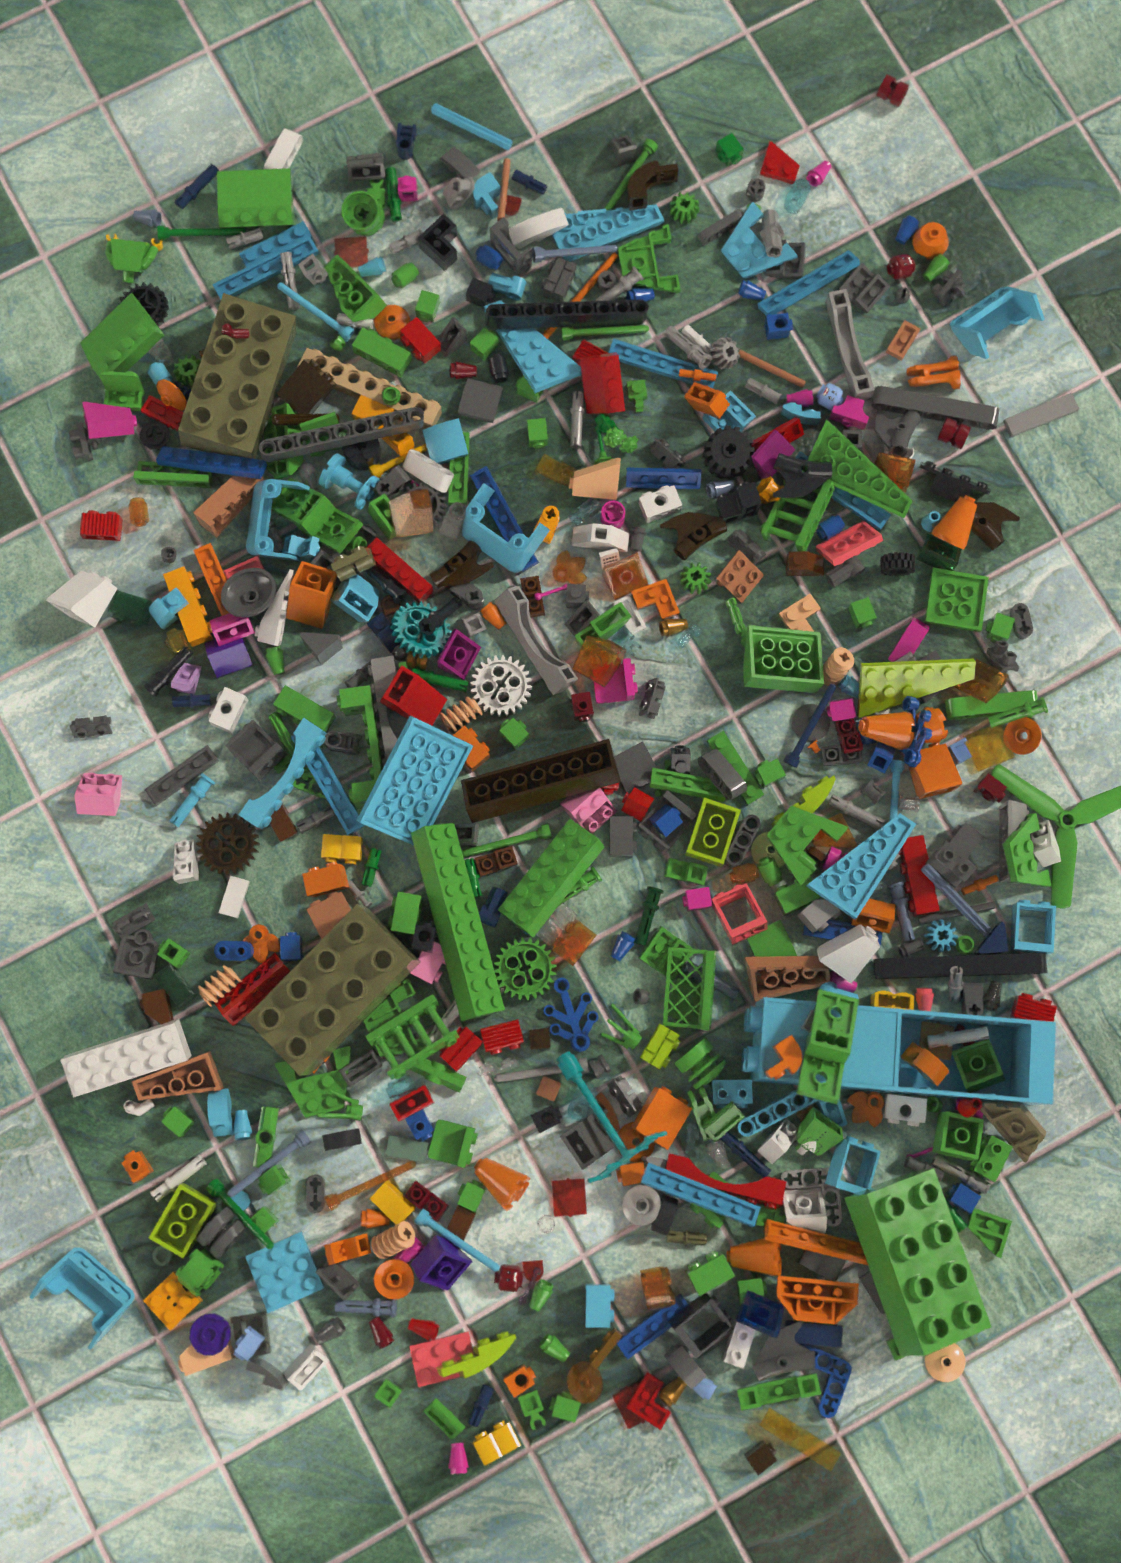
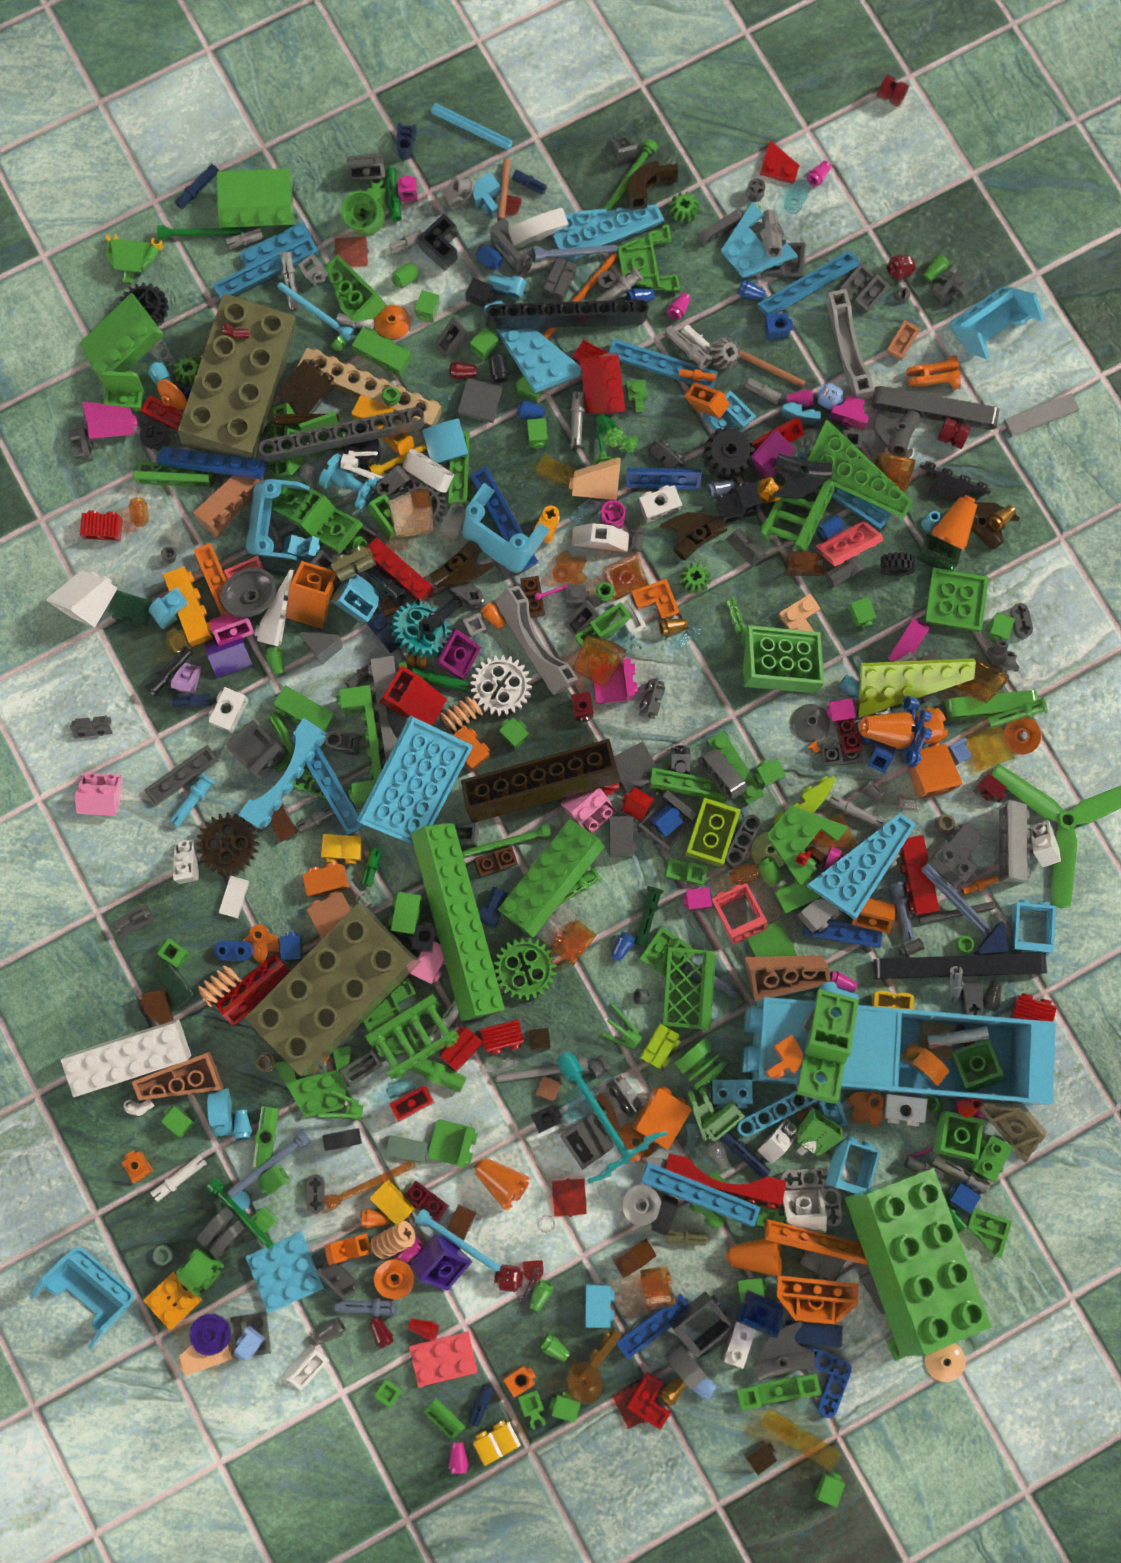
(137, 955): dark grey plate -> none
(148, 217): sand blue cone -> none
(183, 1220): lime brick -> none
(265, 1062): none -> dark tan plate
(273, 1376): dark grey slope -> none
(284, 150): white beam -> none
(350, 463): none -> white plant
(373, 267): medium azure cone -> none
(399, 654): dark grey hinge -> none
(420, 340): red brick -> none
(420, 1125): blue brick -> none
(459, 163): dark grey slope -> none
(471, 1195): bright green brick -> none
(473, 877): green pin -> none
(485, 1354): lime slope -> none
(530, 410): none -> blue brick
(568, 333): bright green piece -> none
(572, 1018): blue plant -> none
(605, 588): none -> bright green cone
(609, 557): white tile -> none
(630, 1173): orange brick -> none
(634, 1258): none -> reddish brown slope
(678, 307): none -> dark pink cone
(709, 1272): bright green brick -> none
(729, 150): green brick -> none
(739, 576): nougat hinge -> none
(793, 757): dark blue piece -> none
(802, 858): none -> red hand
(830, 1488): none -> bright green brick
(837, 666): light nougat piece -> none
(849, 951): white slope -> none
(896, 768): medium azure piece -> none
(907, 229): blue cone -> none
(924, 998): coral cone -> none
(930, 240): orange cone -> none
(936, 929): medium azure gear -> none
(945, 823): none -> dark tan plate
(1000, 518): none -> pearl gold cone
(1020, 855): bright green wing -> none

